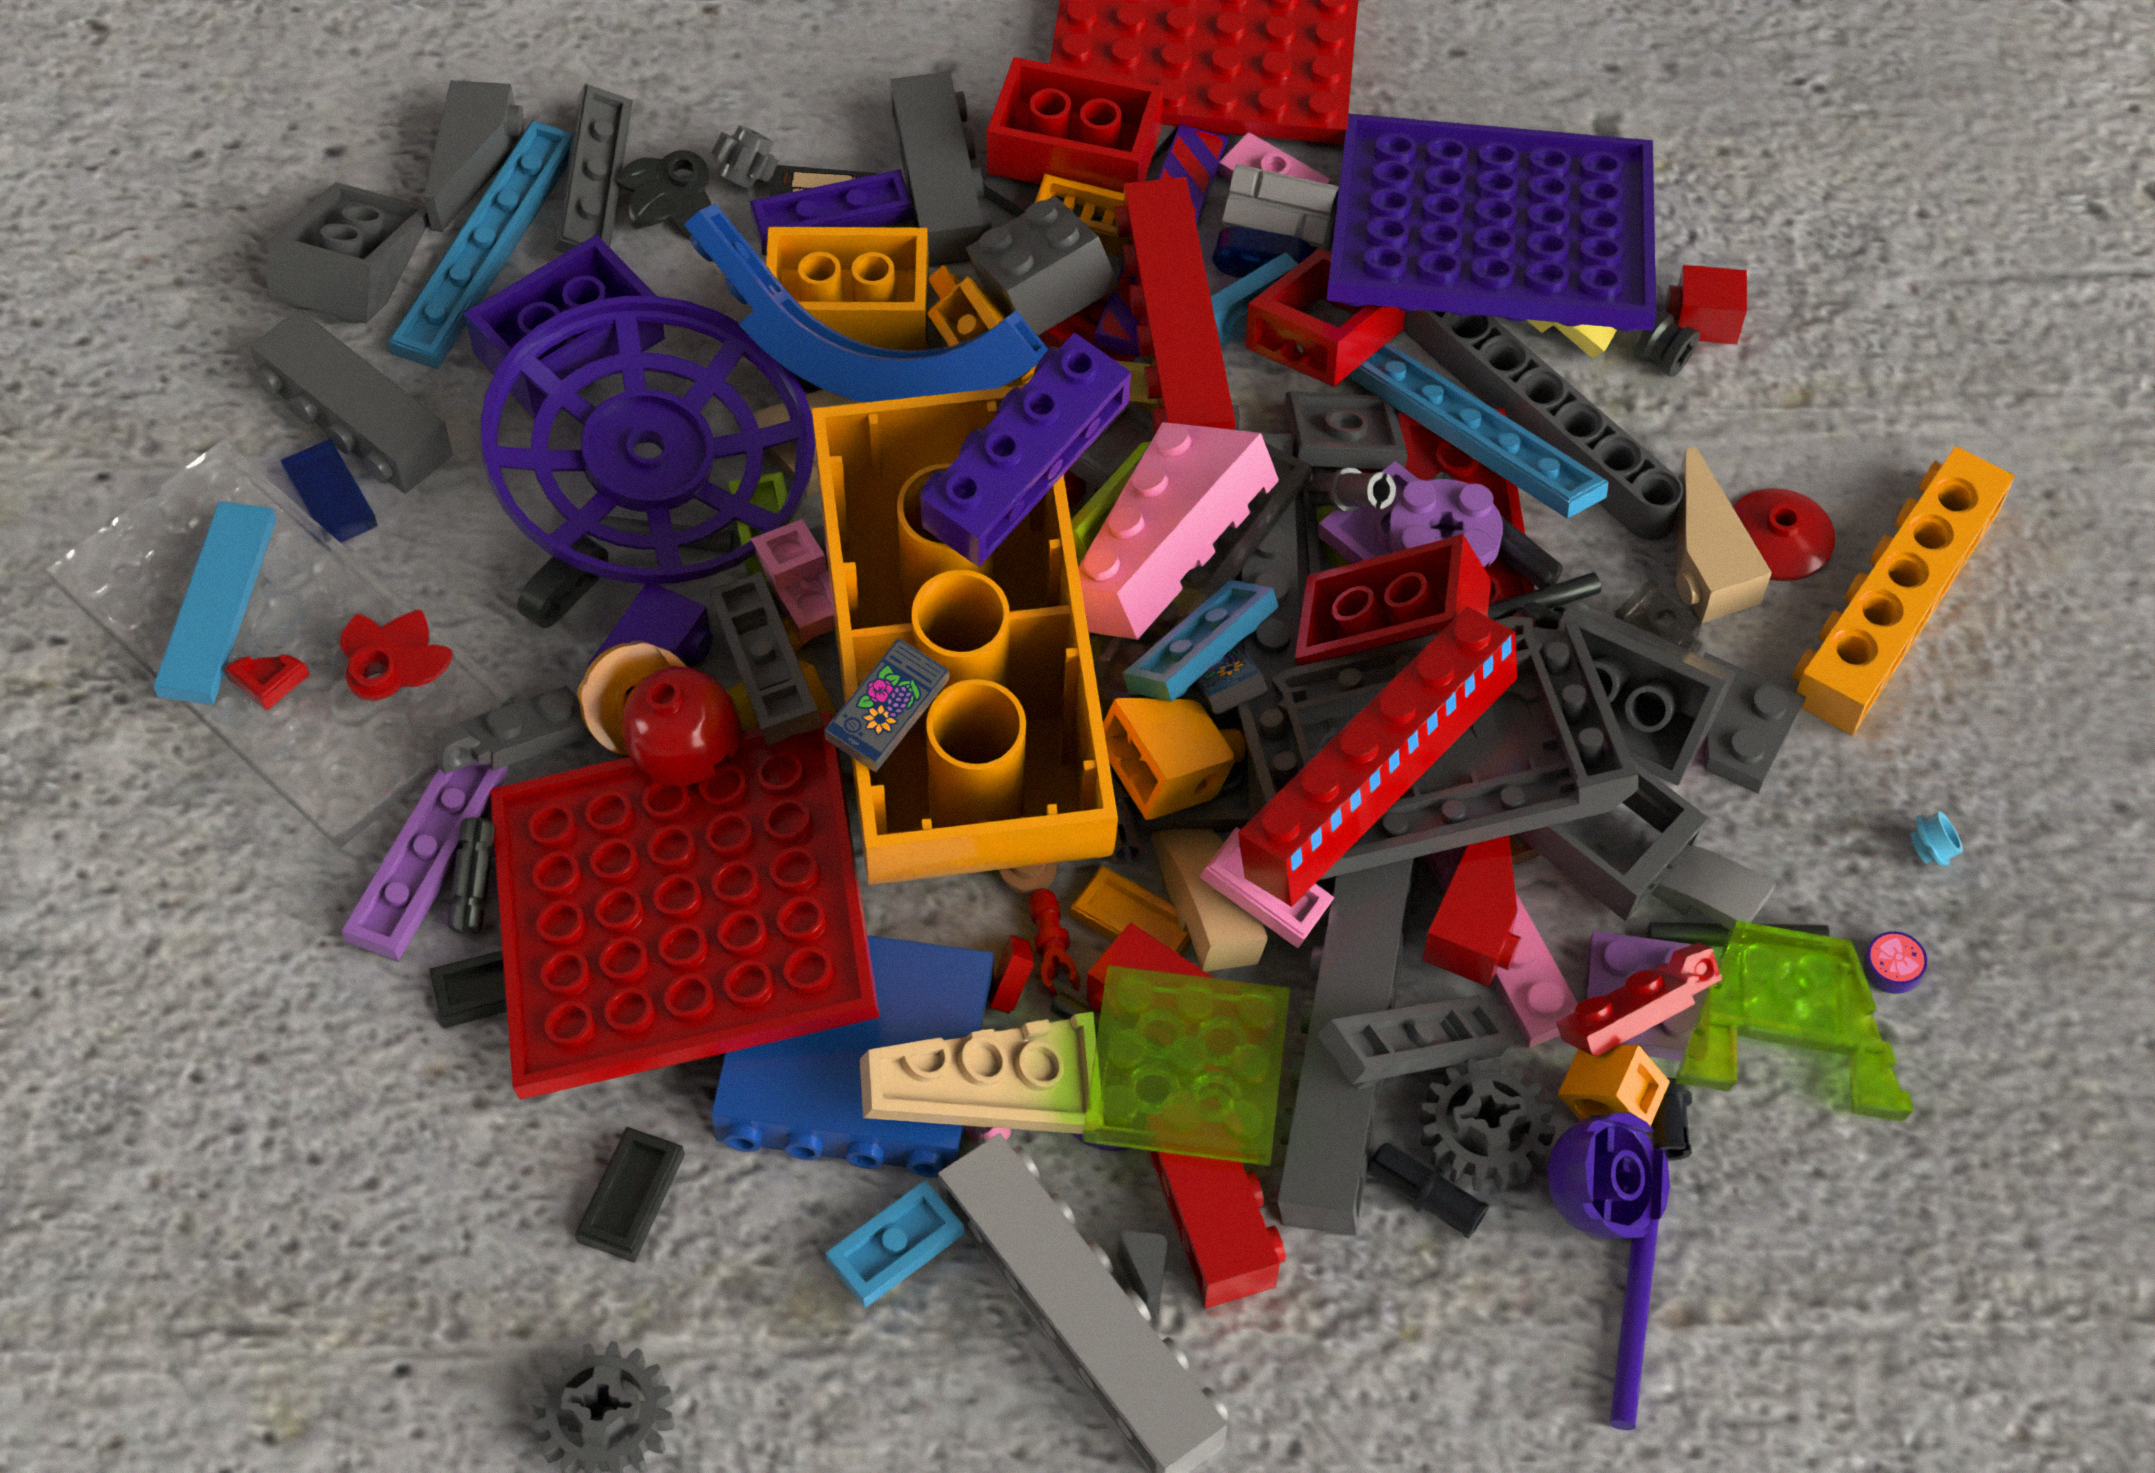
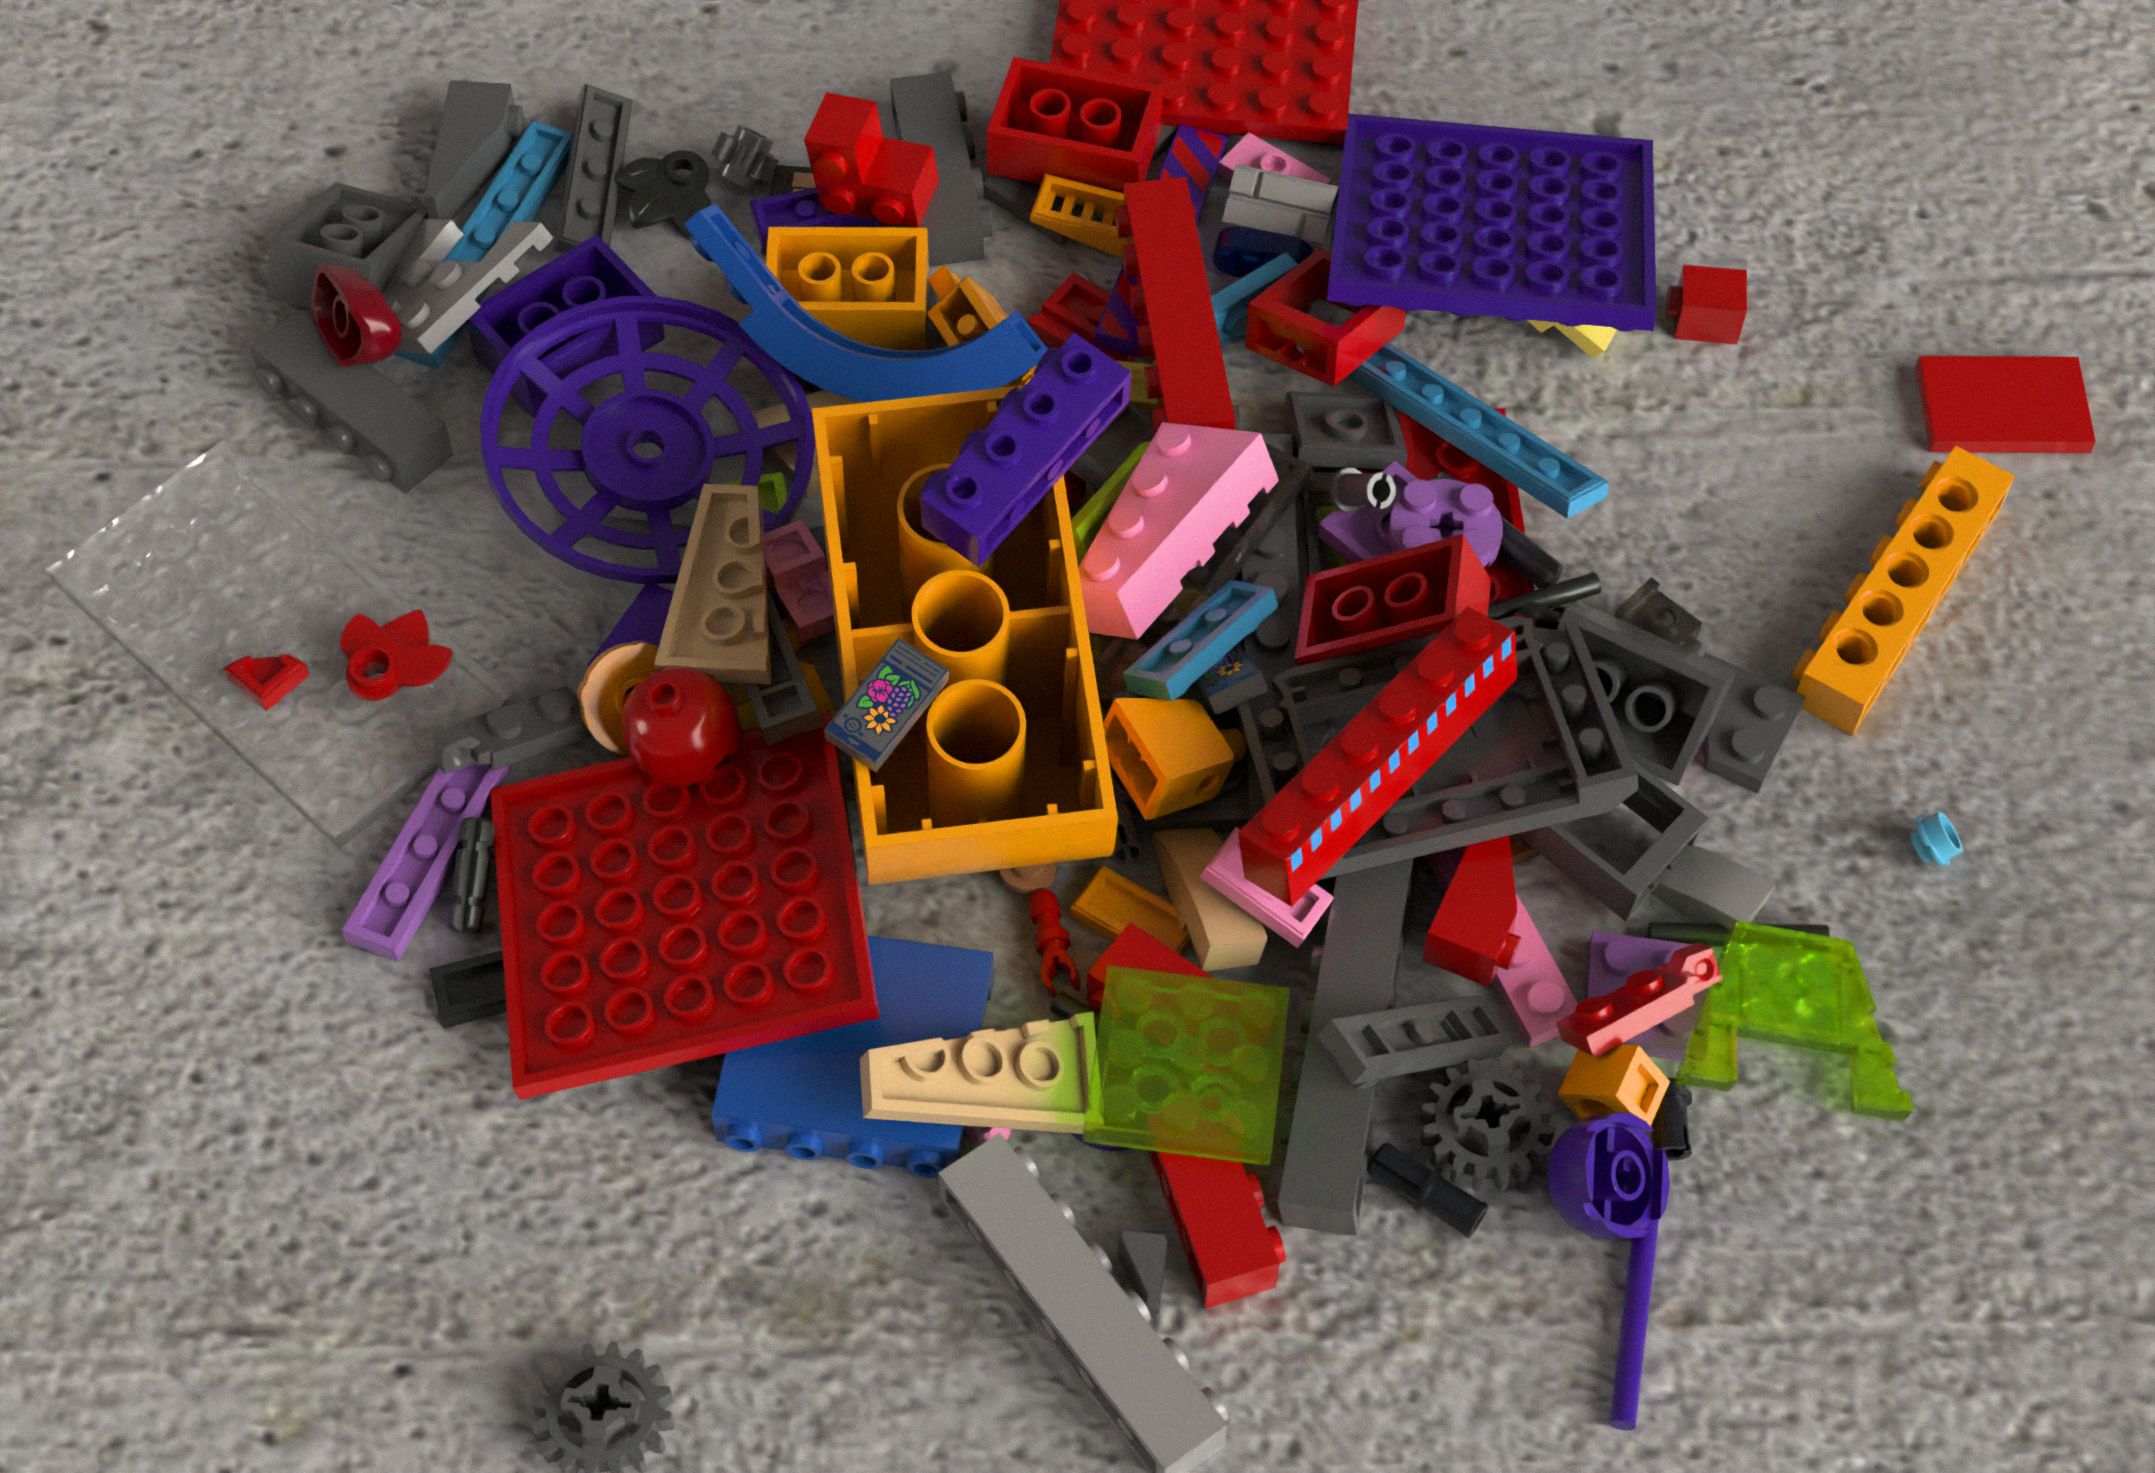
(215, 603): dark azure tile -> none
(329, 491): clear blue tile -> none
(353, 317): none -> dark red piece
(440, 295): none -> light grey wing
(558, 586): pearl dark grey beam -> none
(630, 1194): pearl dark grey tile -> none
(721, 591): none -> tan wing
(862, 170): none -> red brick
(894, 1244): dark azure plate -> none
(1011, 974): red tile -> none
(1043, 265): dark grey brick -> none
(1512, 377): dark grey beam -> none
(1667, 344): pearl dark grey wheel -> none
(1715, 555): tan slope -> none
(1789, 550): red dish -> none
(1895, 962): tile -> none
(2005, 404): none -> red tile

